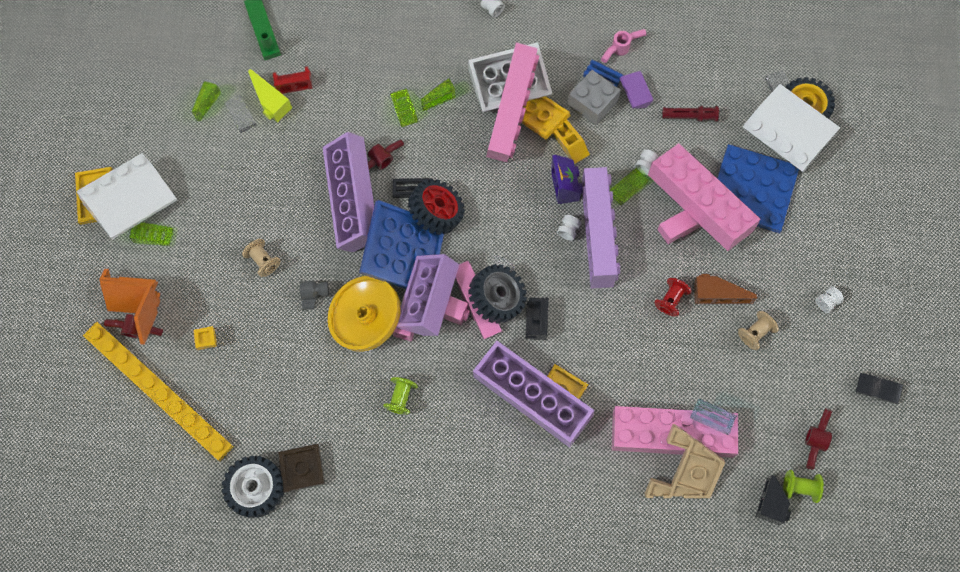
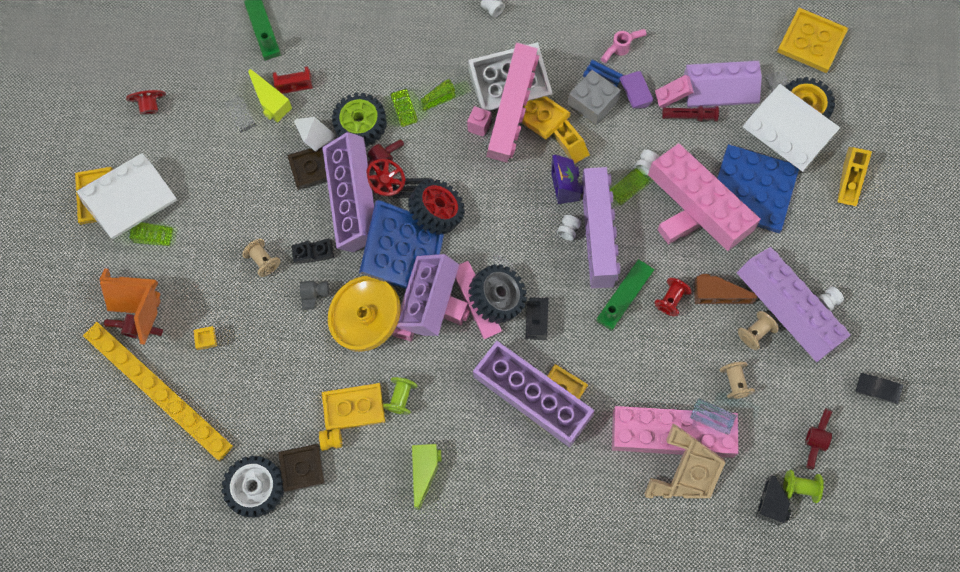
(146, 103): none -> red wheel
(207, 96): clear neon green slope -> none
(308, 167): none -> dark brown plate
(312, 252): none -> black slope
(314, 132): none -> white slope
(330, 439): none -> yellow wheel
(353, 407): none -> yellow tile
(356, 108): none -> wheel
(383, 179): none -> red wheel
(425, 466): none -> lime slope
(479, 121): none -> bright pink brick
(625, 295): none -> green piece
(674, 91): none -> bright pink plate
(724, 83): none -> lavender slope
(737, 378): none -> tan hose
(793, 304): none -> lavender brick
(812, 40): none -> yellow plate
(853, 175): none -> yellow slope

